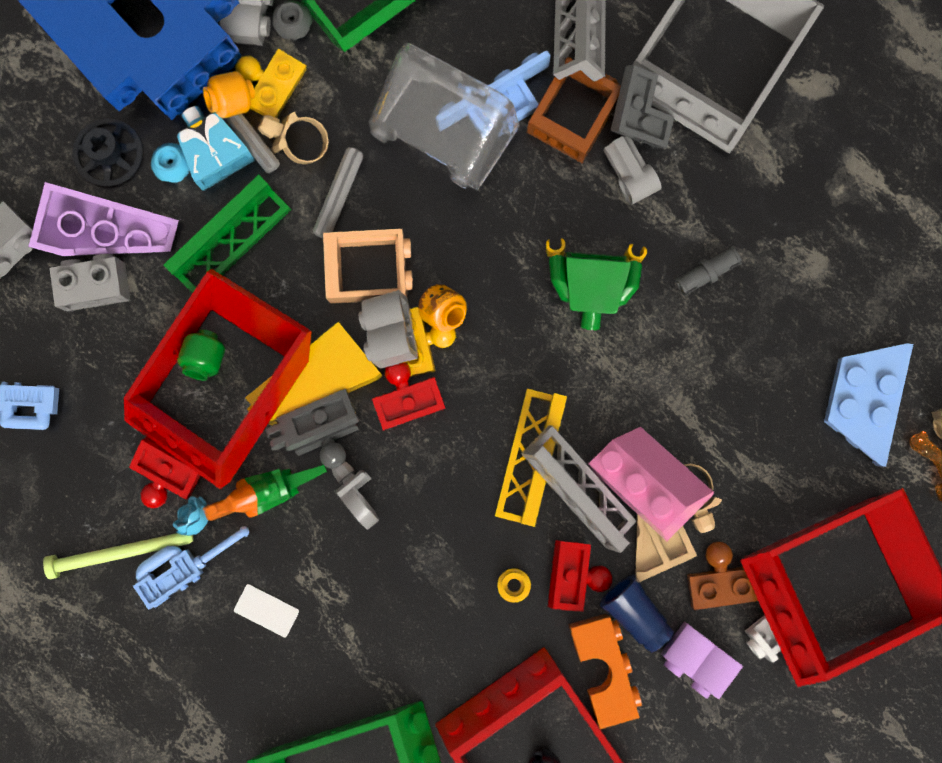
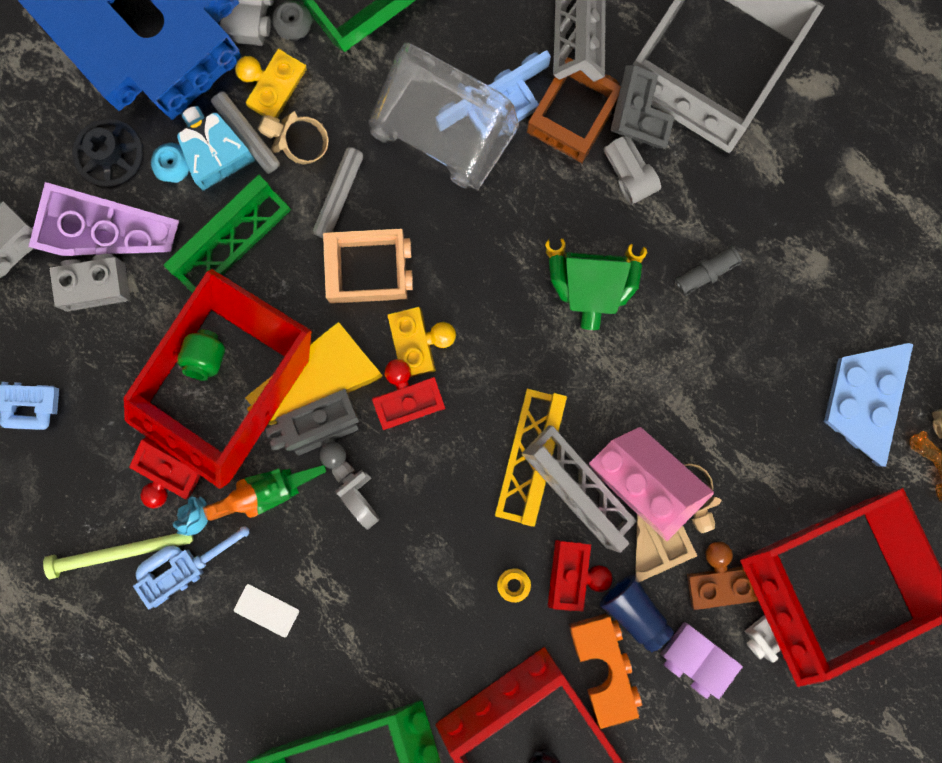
(228, 94): light orange head -> none
(388, 329): light grey brick -> none
(442, 307): light orange head -> none

